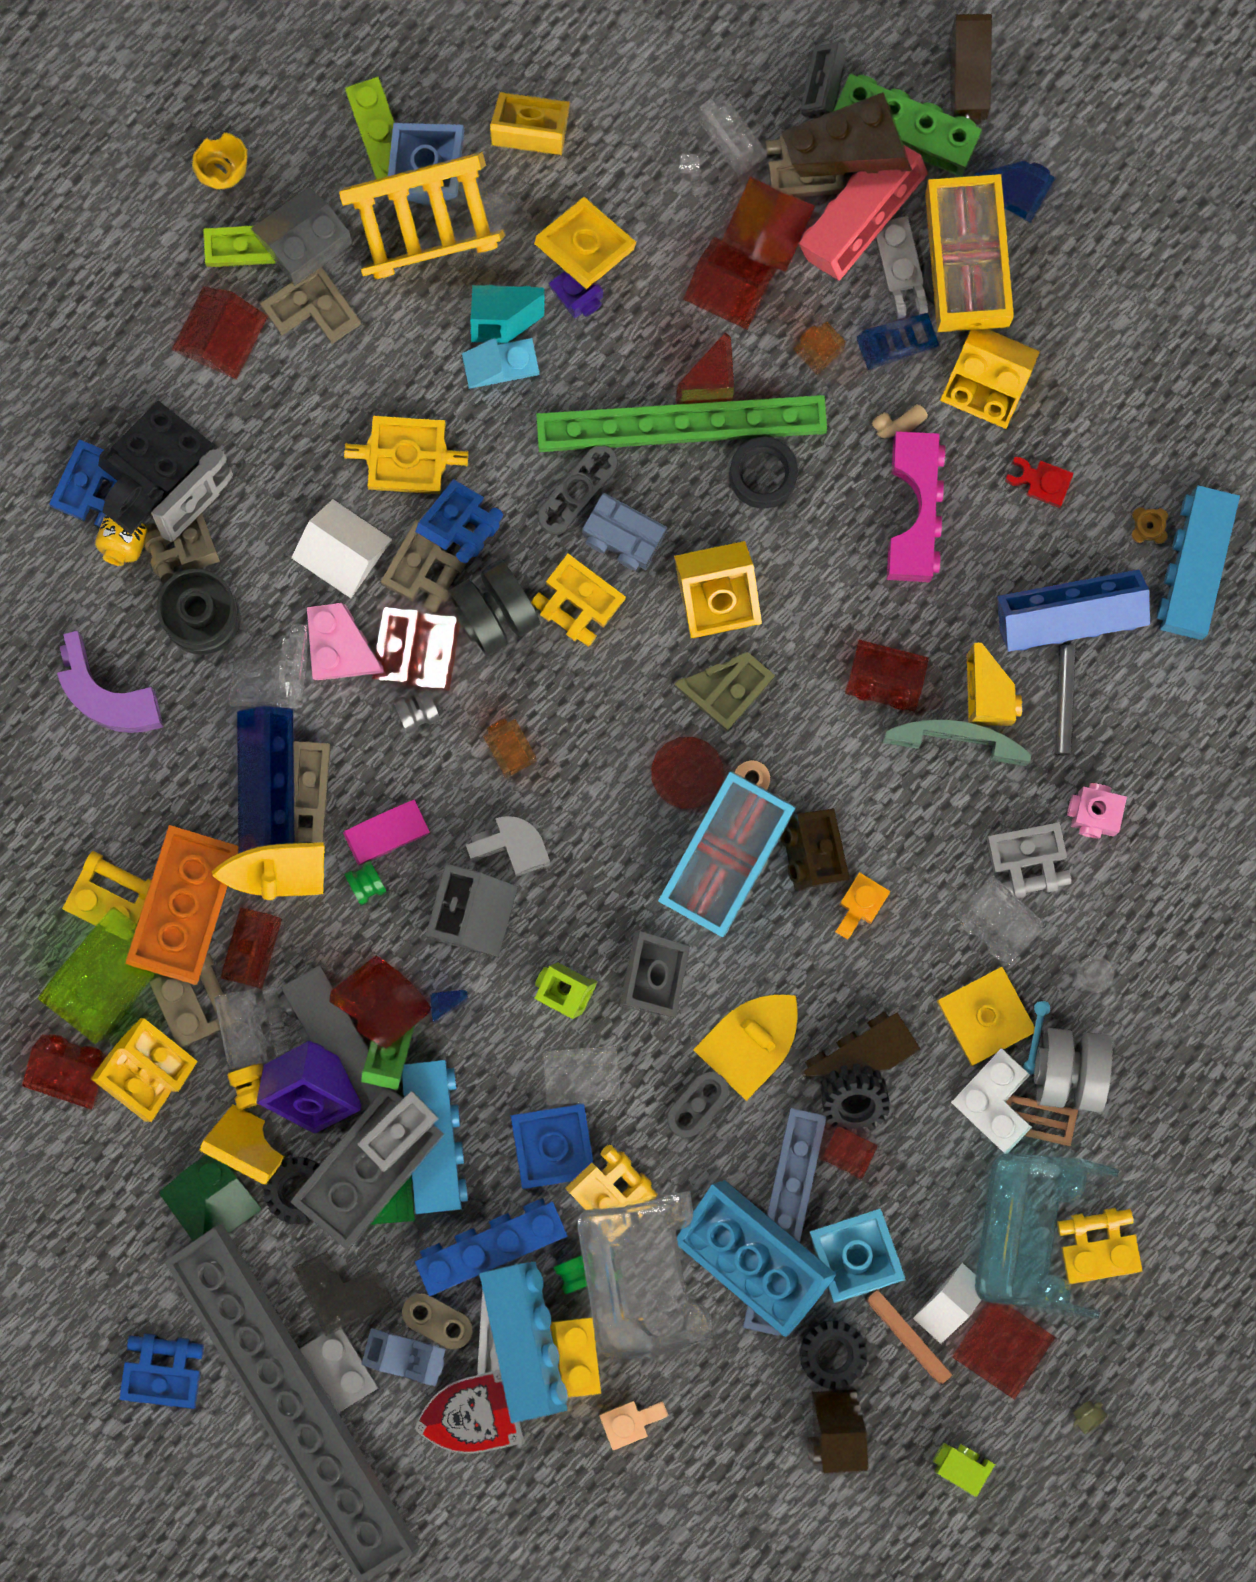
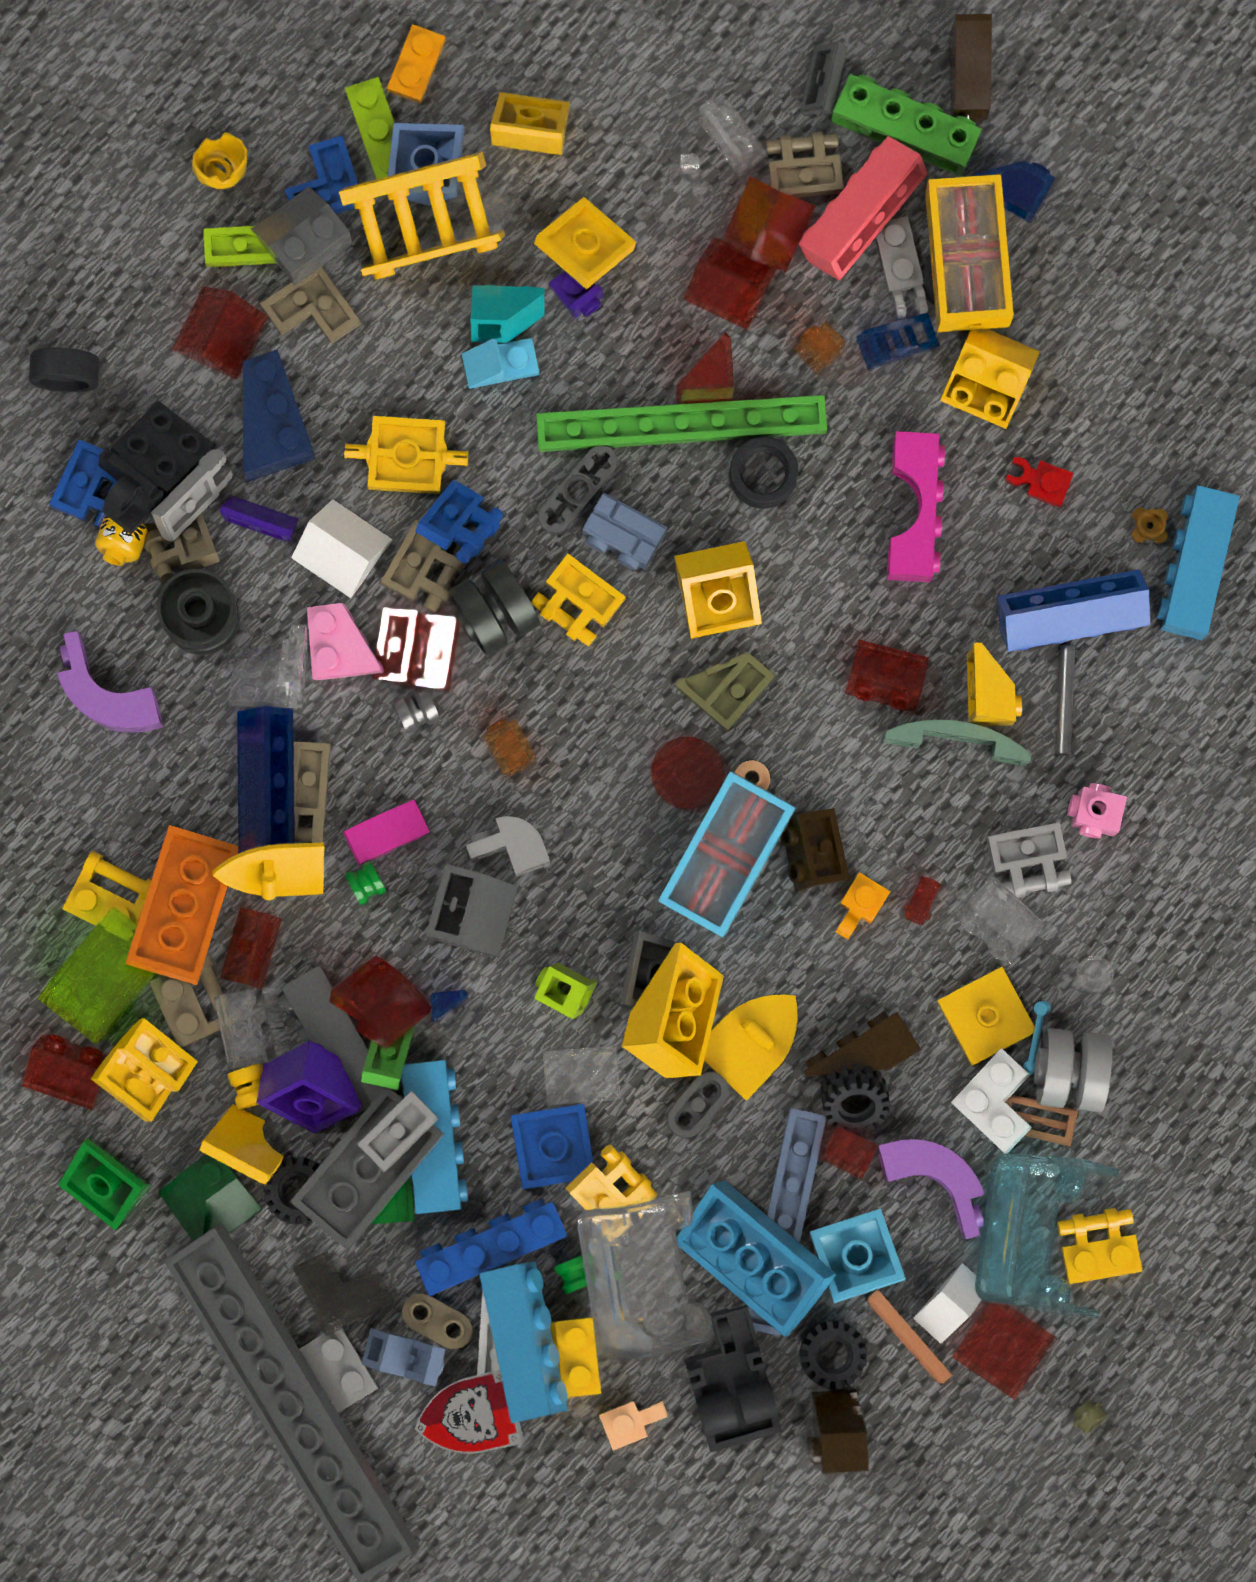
(64, 369): none -> black tyre
(103, 1183): none -> green slope
(157, 1383): blue plate -> none
(259, 518): none -> dark purple slope
(271, 419): none -> dark blue wedge
(333, 171): none -> blue plate
(416, 64): none -> light orange plate
(675, 1015): none -> yellow slope
(732, 1387): none -> black plate
(848, 141): dark brown wedge -> none
(906, 423): tan arm -> none
(922, 901): none -> clear red pin
(939, 1163): none -> medium lavender arch
(962, 1468): lime brick -> none

